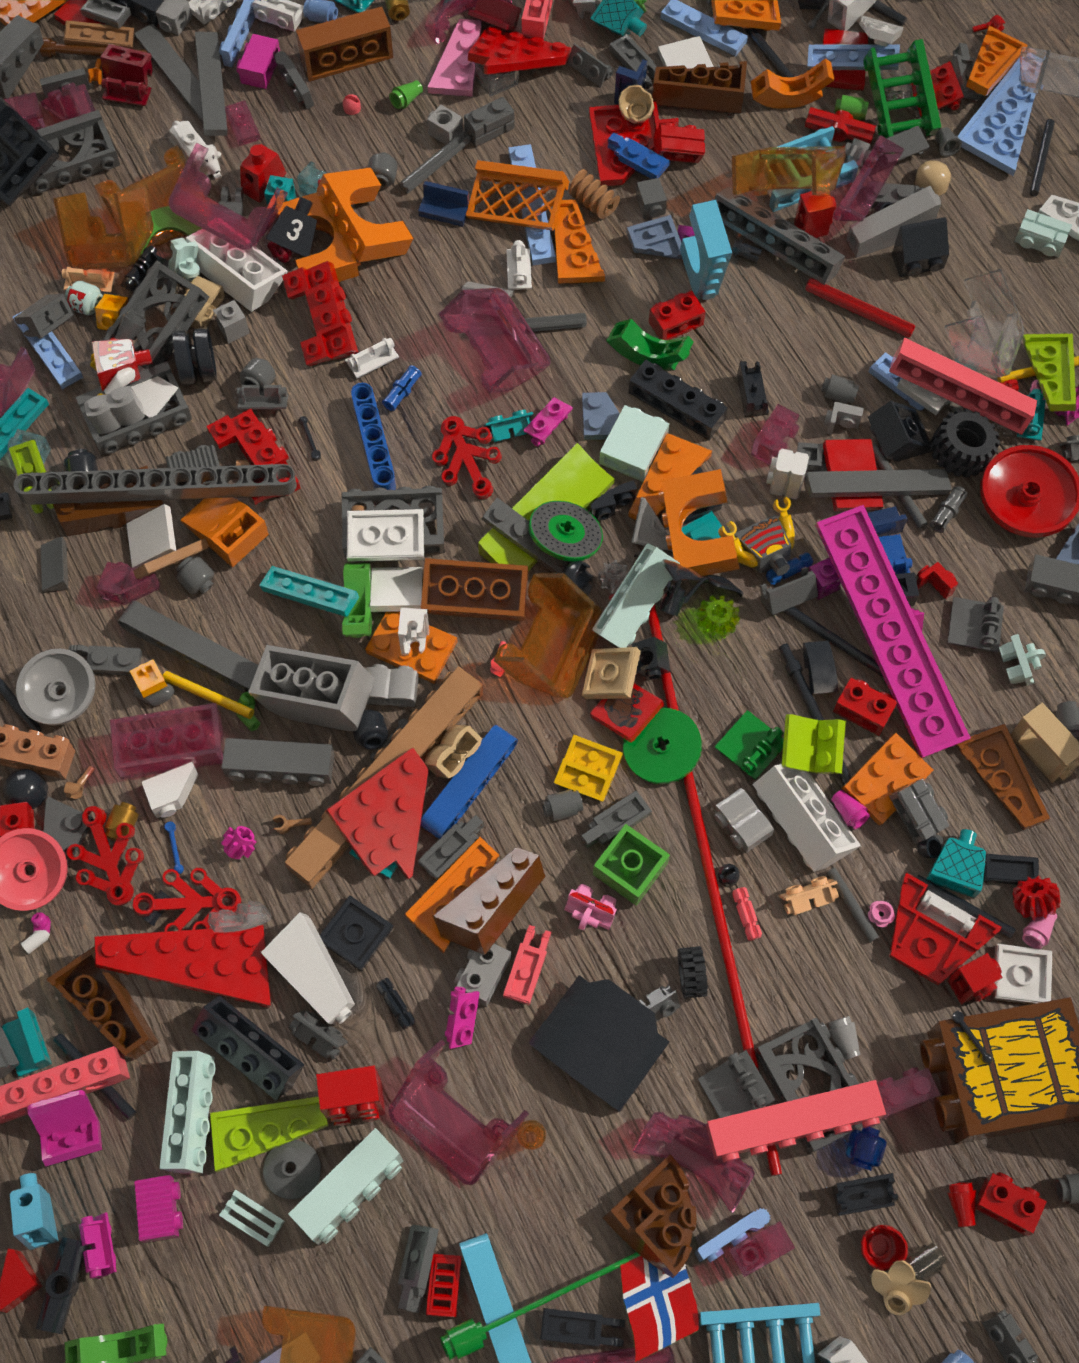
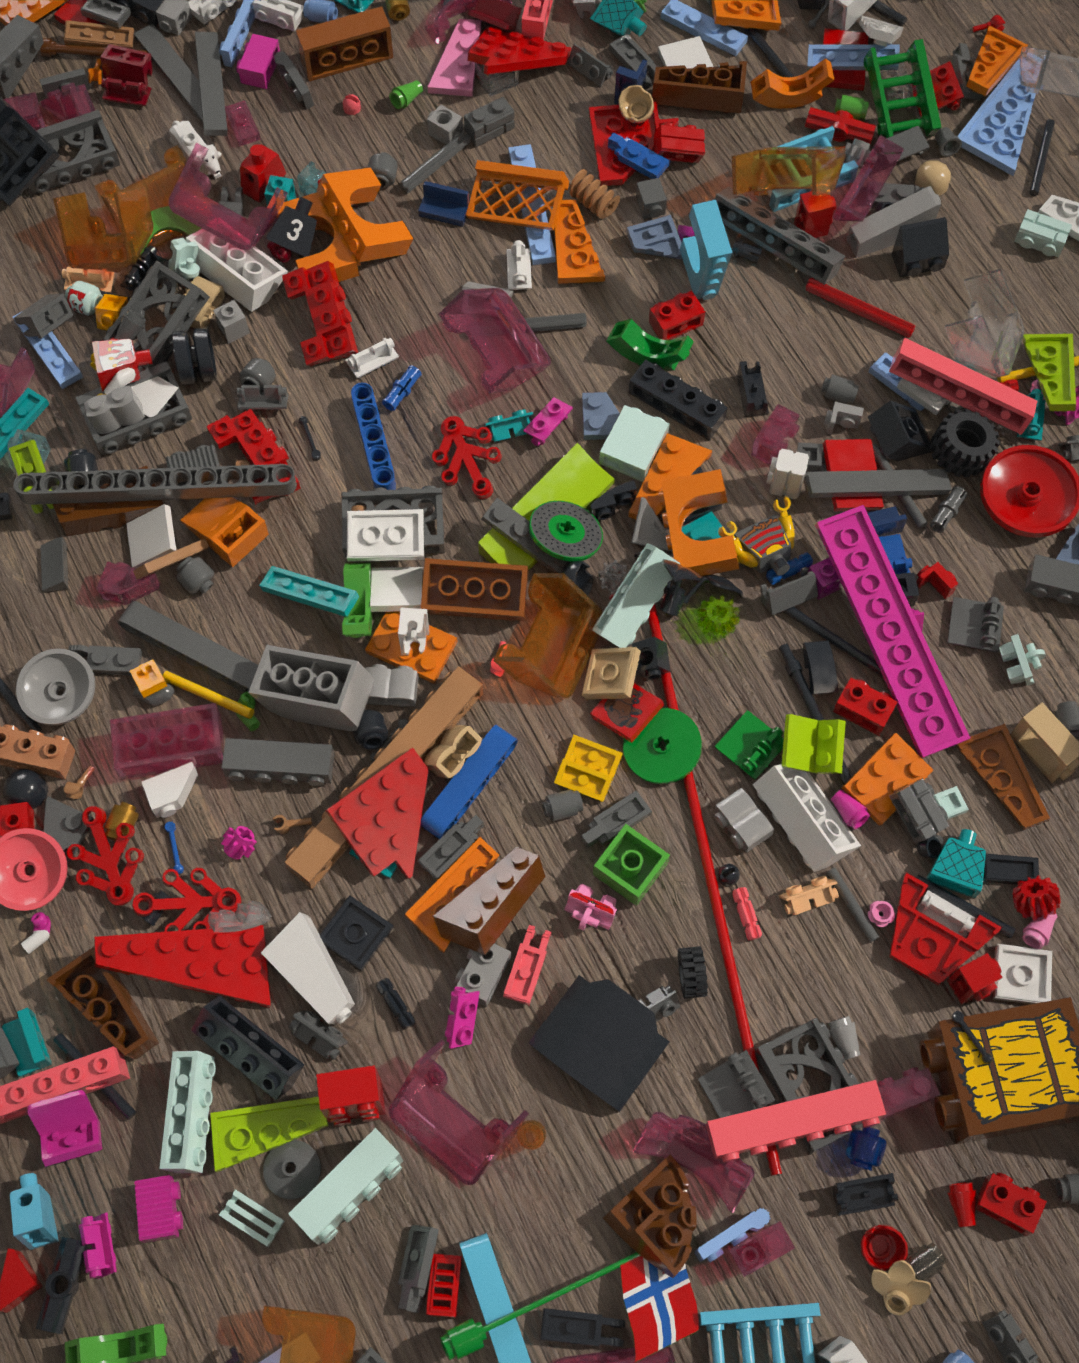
(952, 802): none -> light aqua tile

